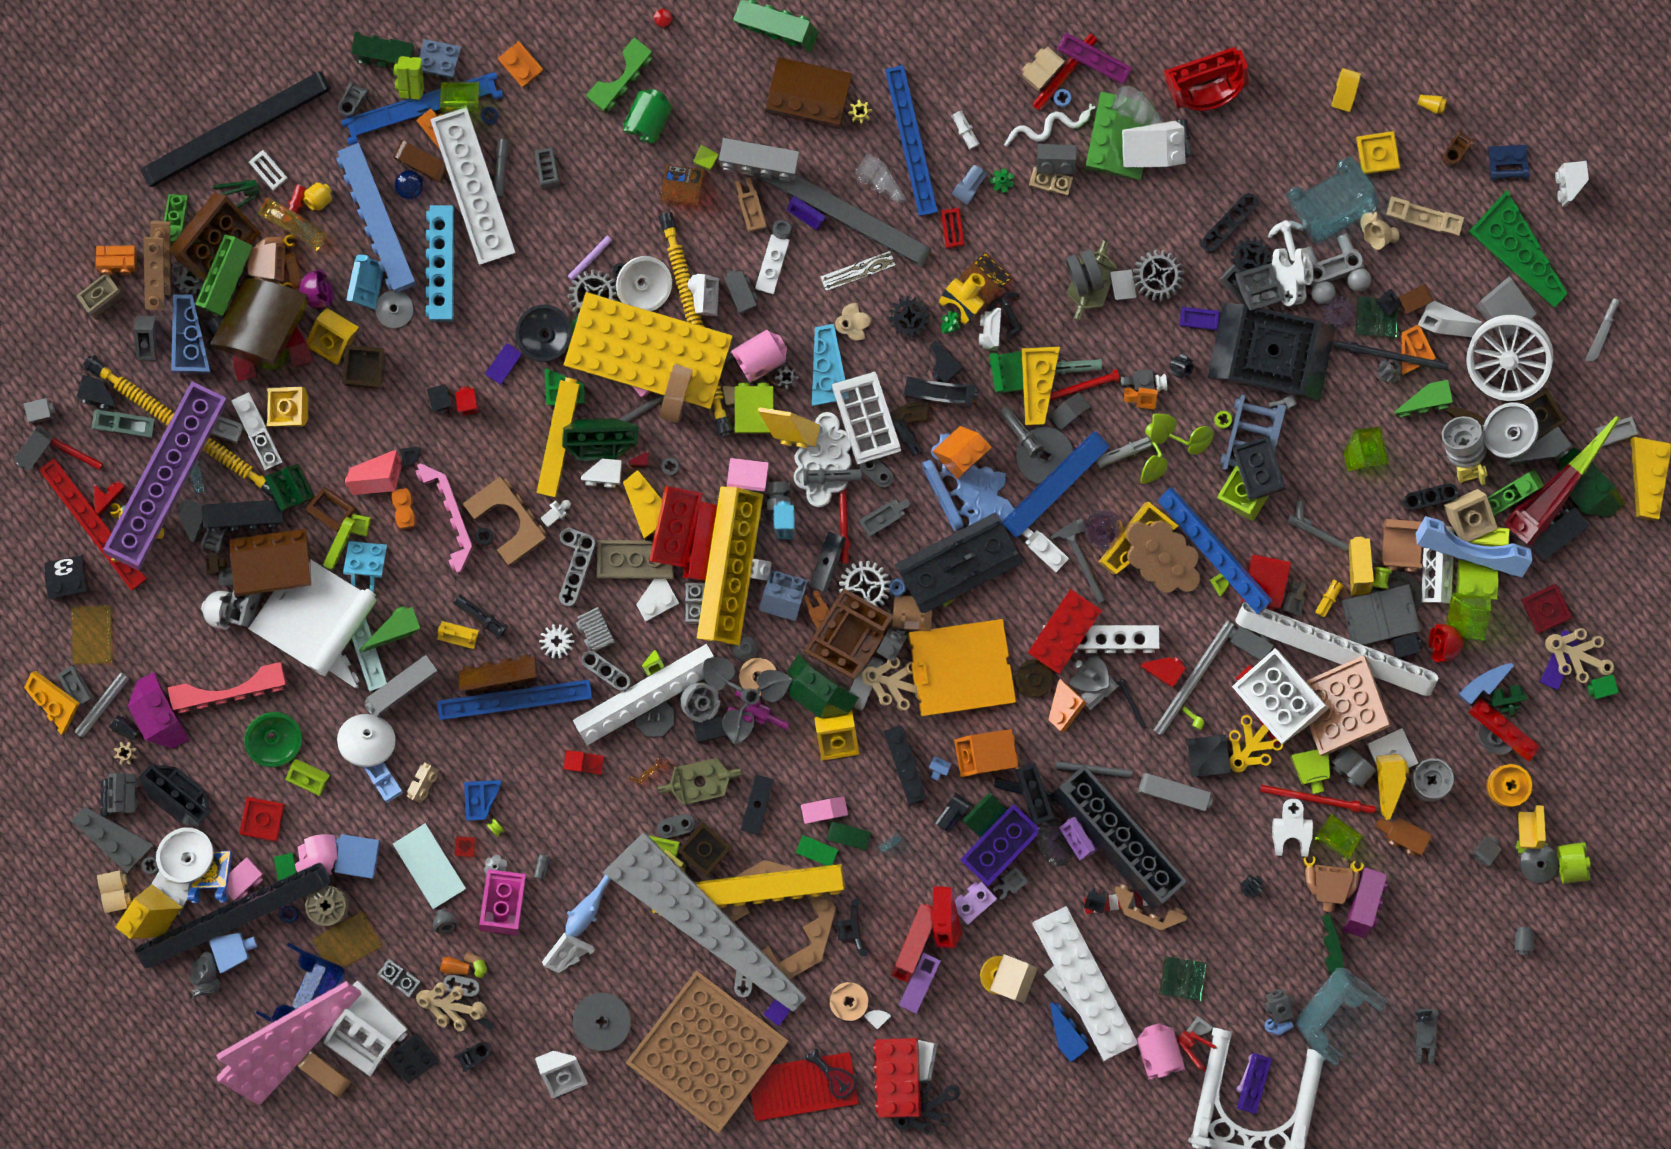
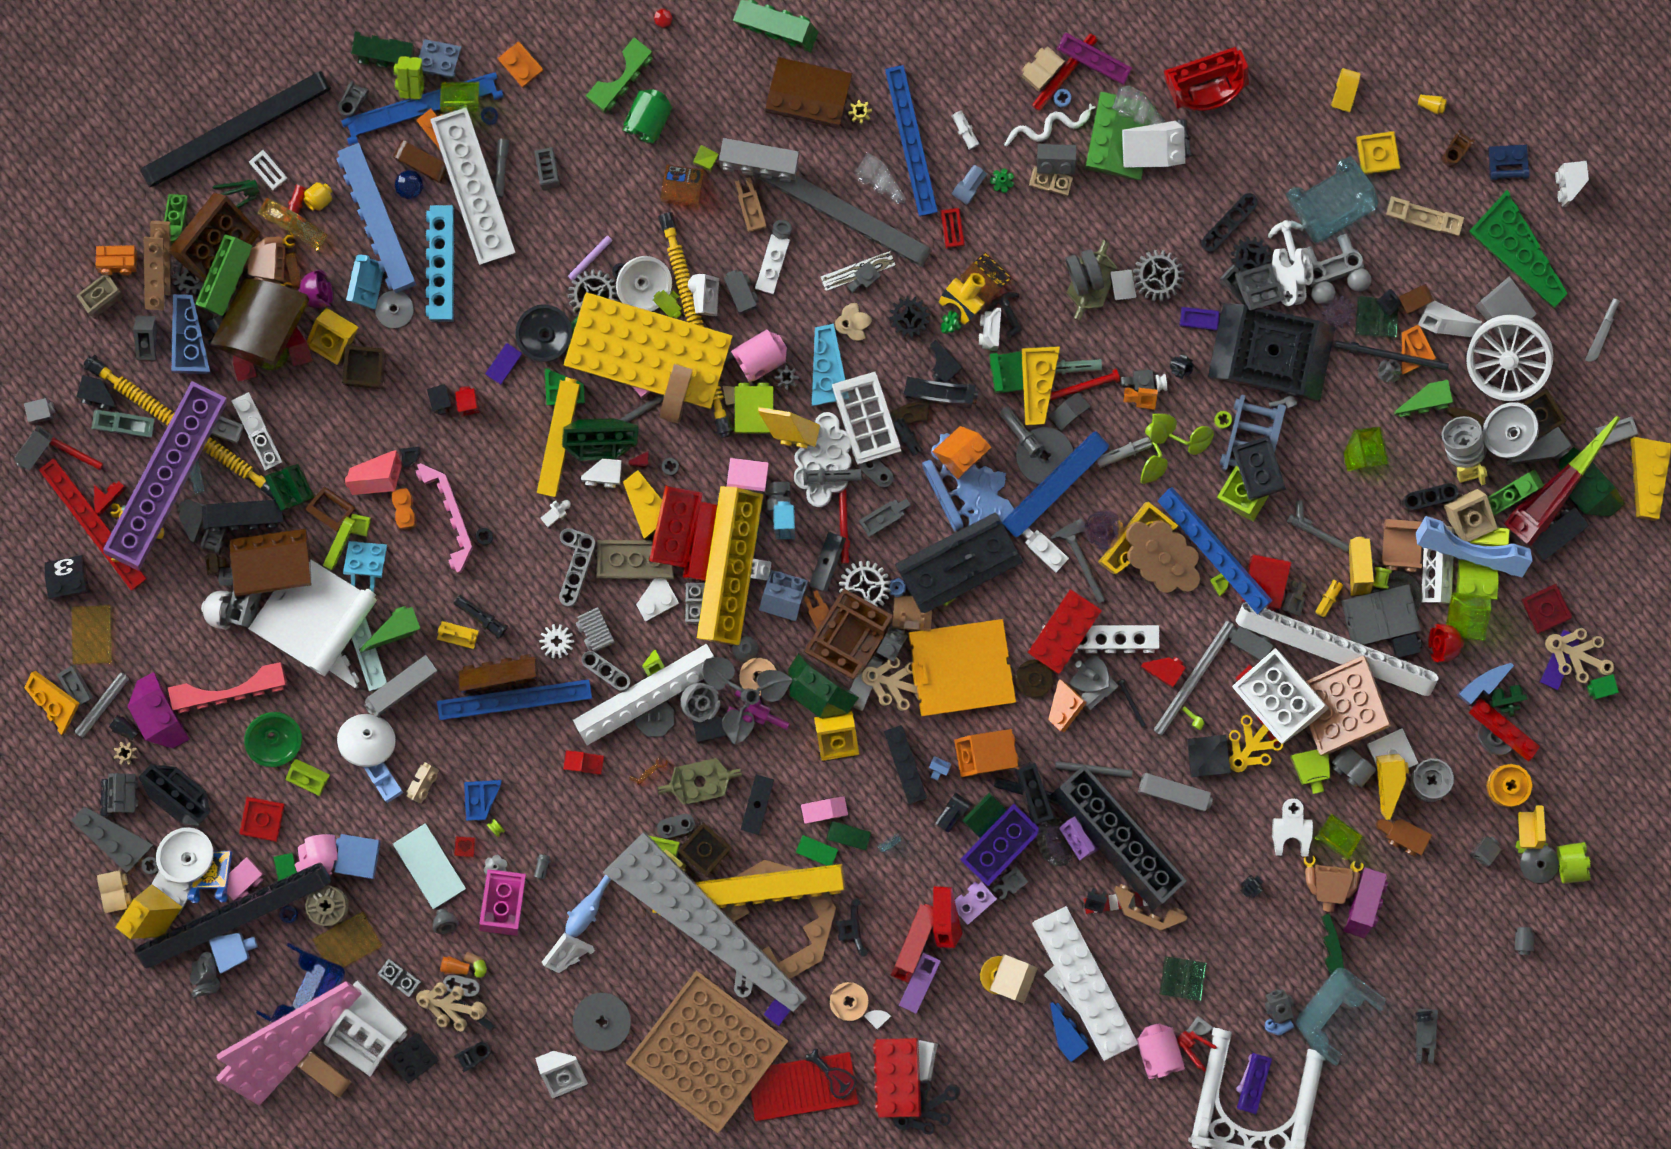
(287, 406): yellow slope -> none
(499, 494): medium nougat arch -> none
(668, 303): none -> lime piece
(805, 213): dark purple tile -> none
(865, 275): none -> dark grey plate
(1355, 806): red bar -> none
(1377, 231): tan hair -> none

